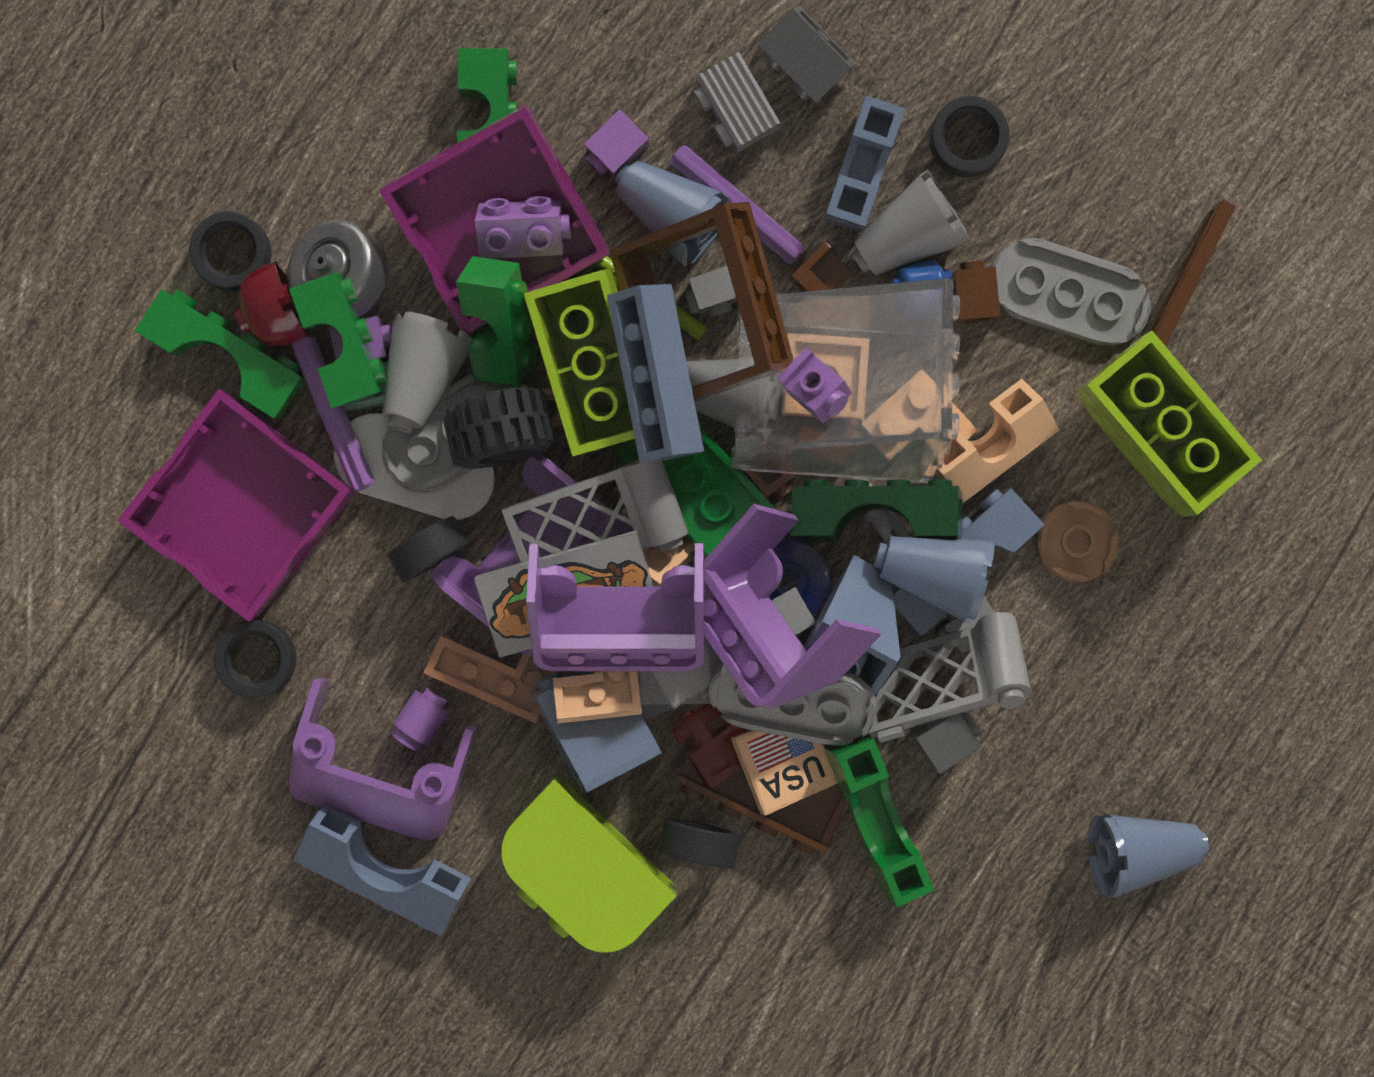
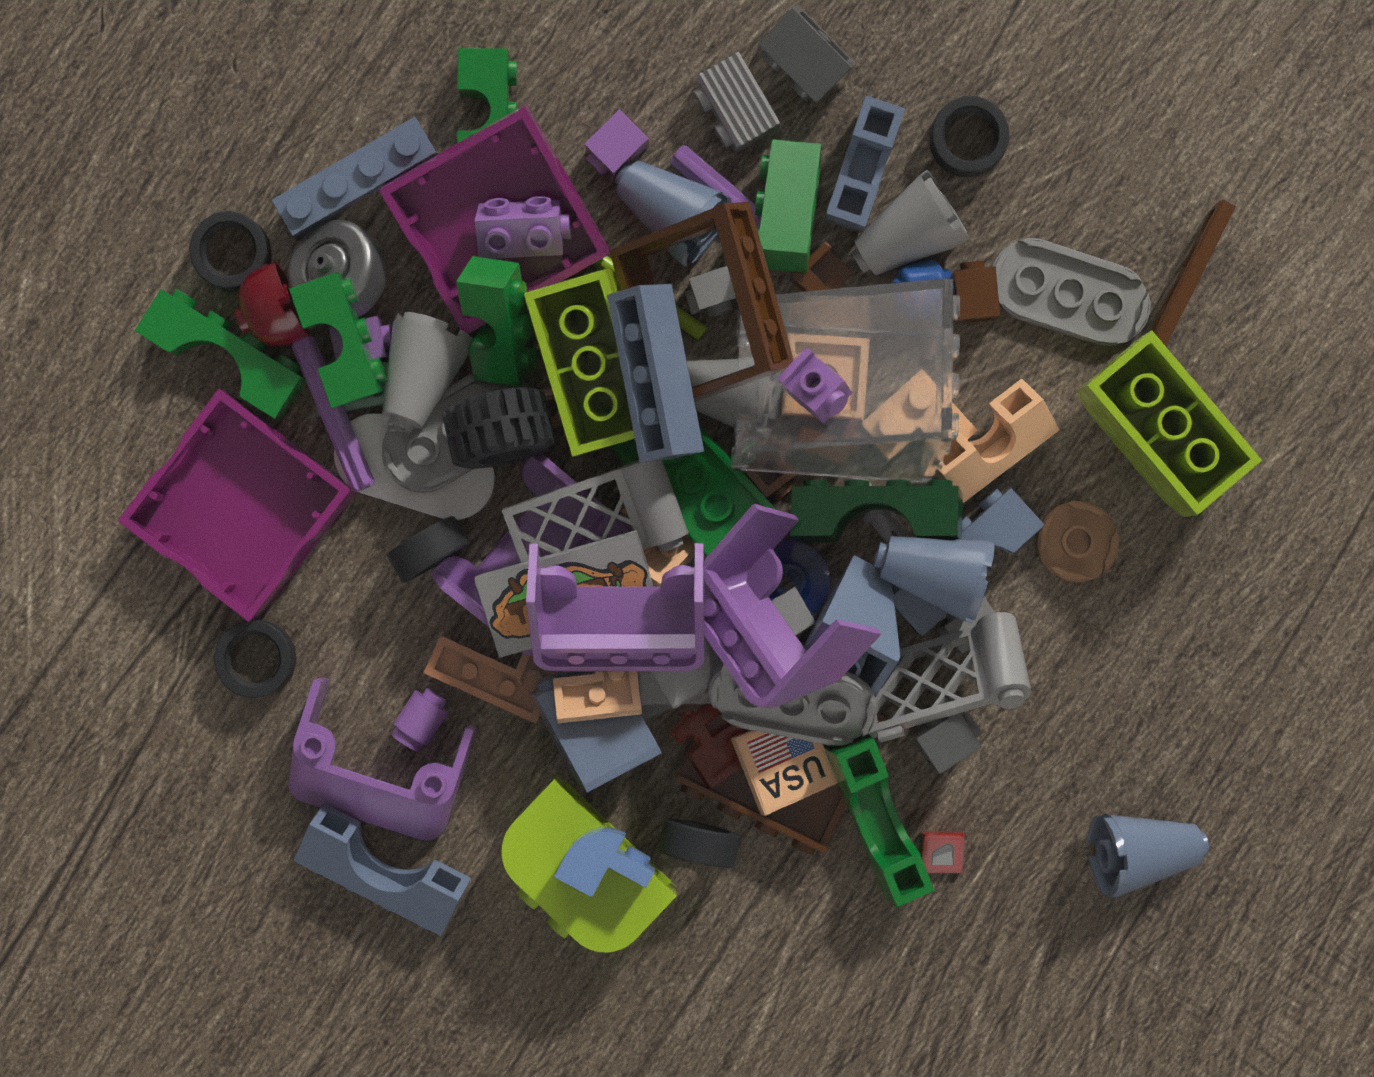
(353, 178): none -> sand blue arch
(594, 853): none -> medium blue brick
(788, 203): none -> green brick
(943, 851): none -> slope

